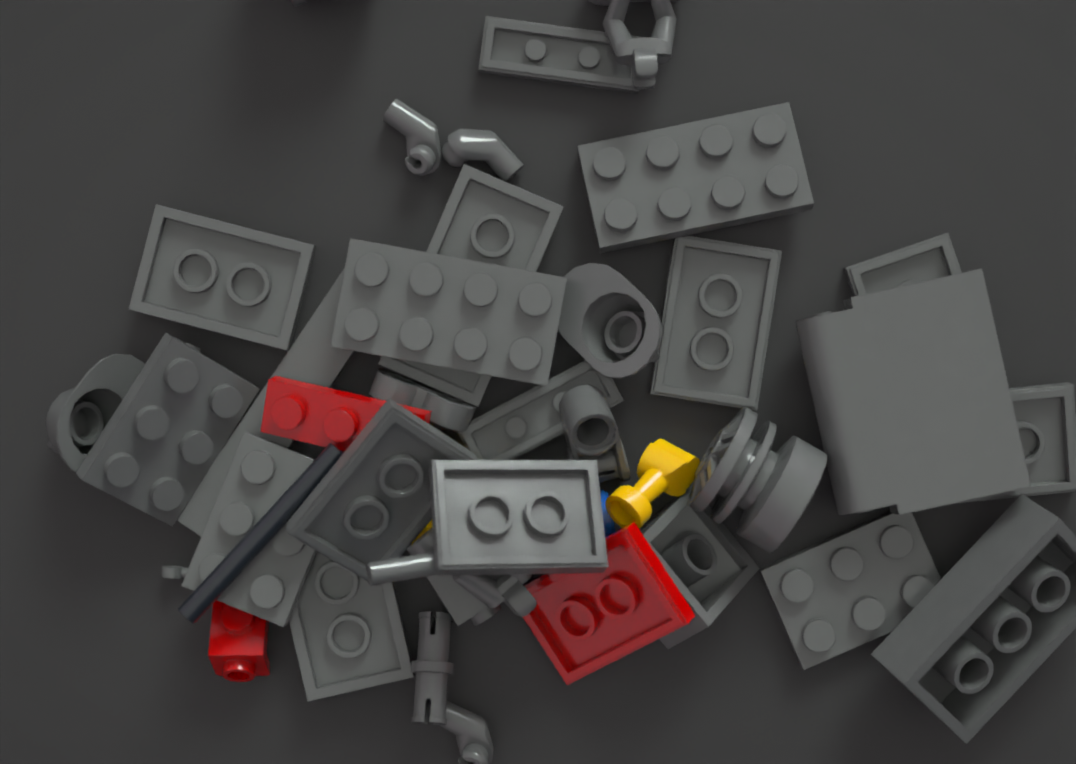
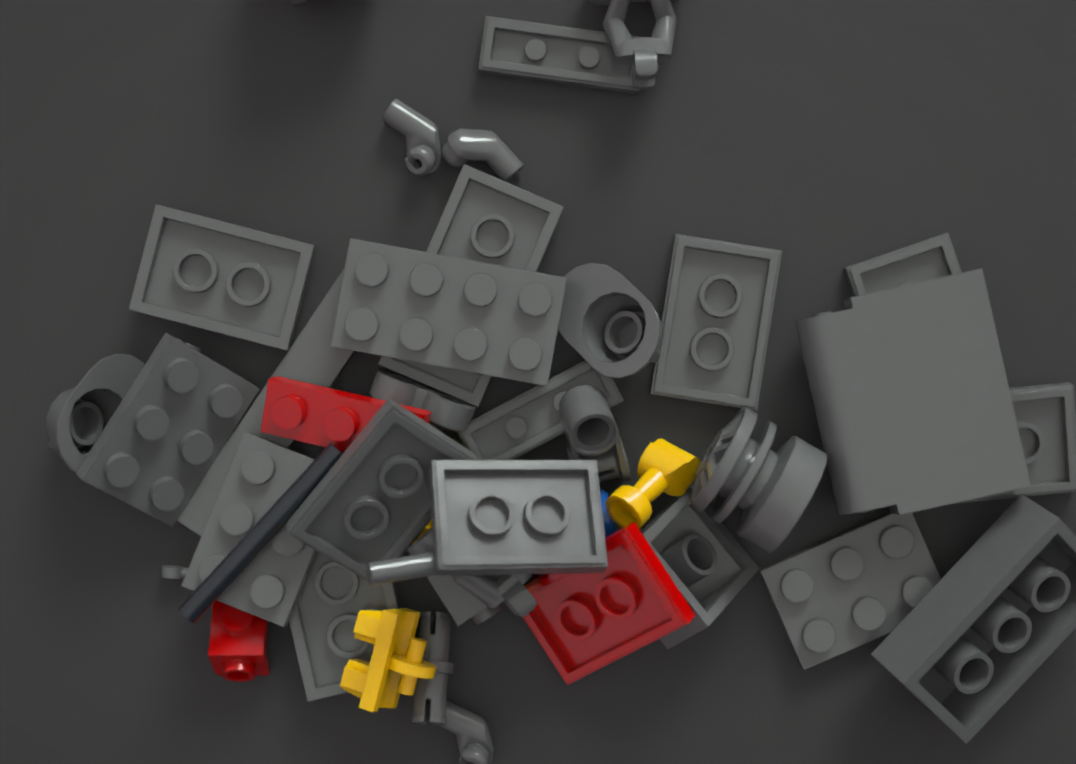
(394, 660): none -> yellow hips
(695, 177): dark grey plate -> none

